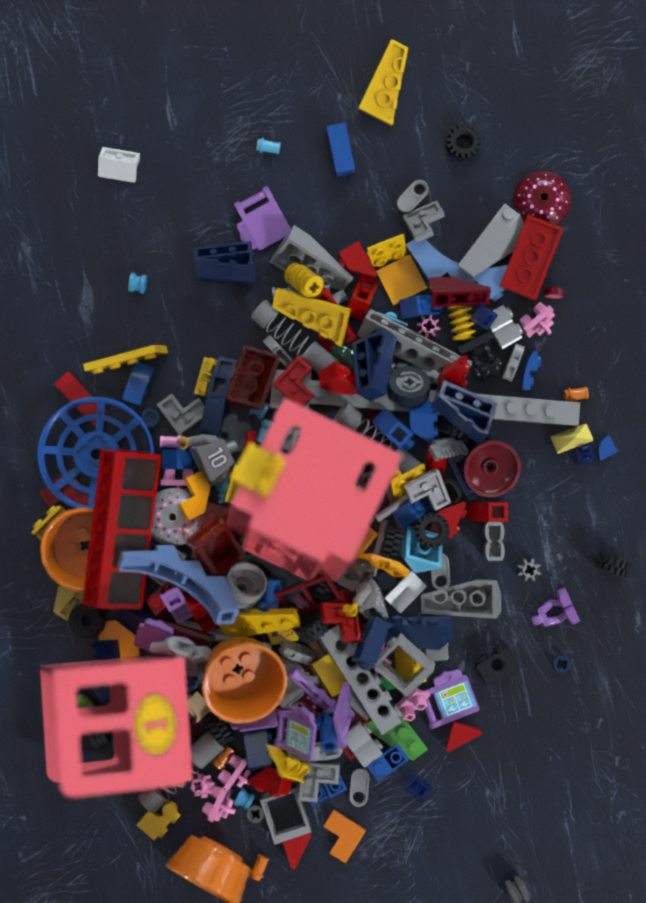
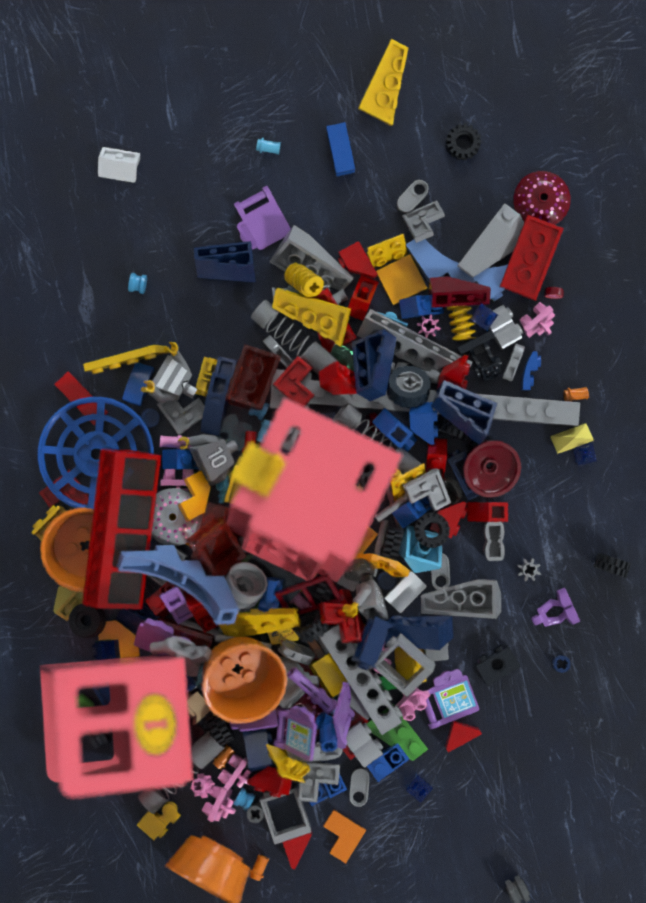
(171, 378): none -> torso
(447, 447): light grey piece -> none
(606, 448): blue tile -> none

